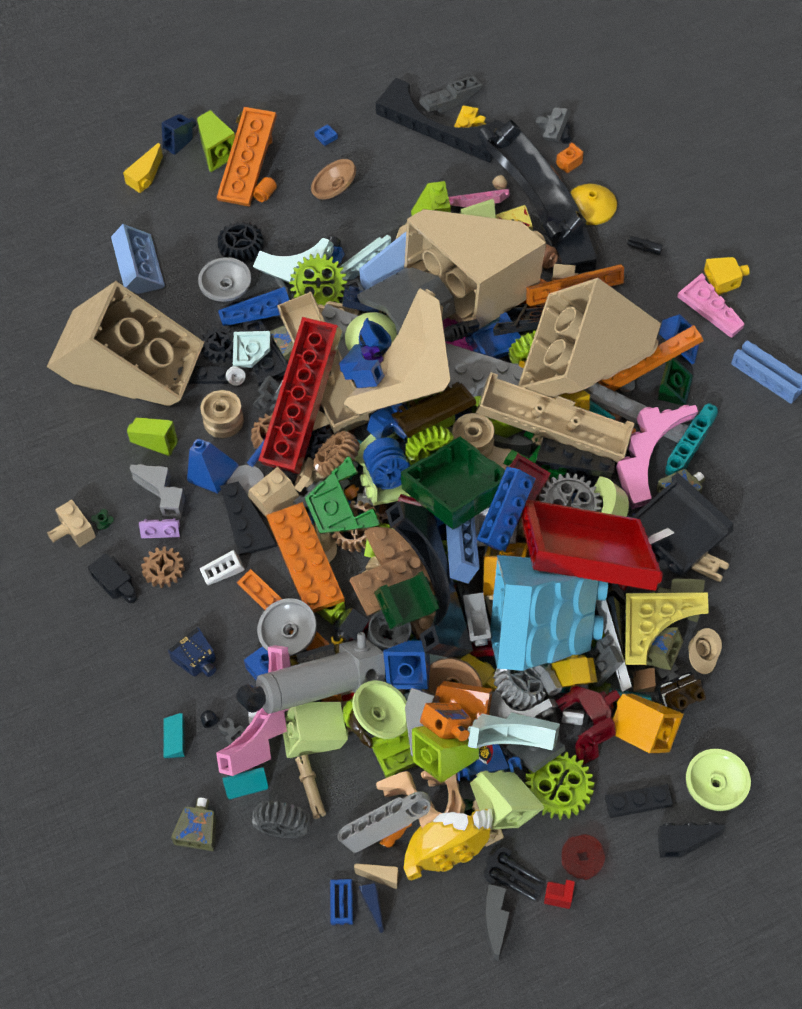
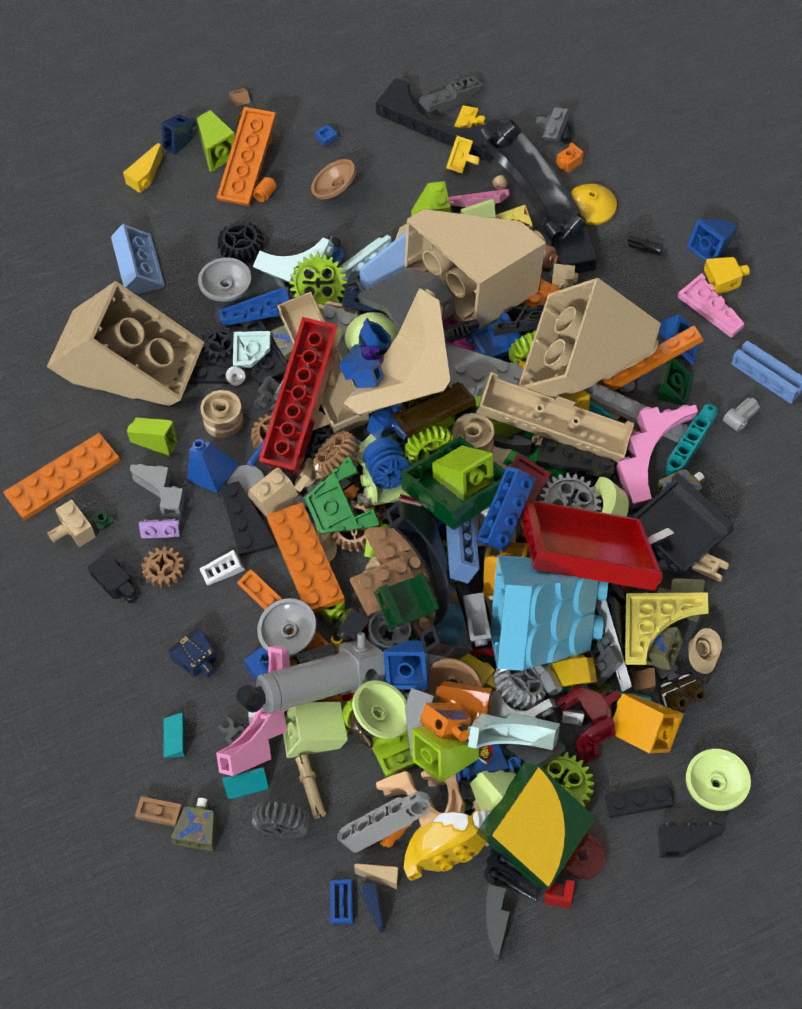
(61, 476): none -> orange plate
(158, 811): none -> medium nougat plate
(208, 719): black hinge -> none
(239, 97): none -> medium nougat slope
(461, 155): none -> yellow plate
(464, 471): none -> lime slope
(536, 825): none -> tile
(538, 293): orange plate -> none
(711, 237): none -> blue slope
(739, 417): none -> light grey piece

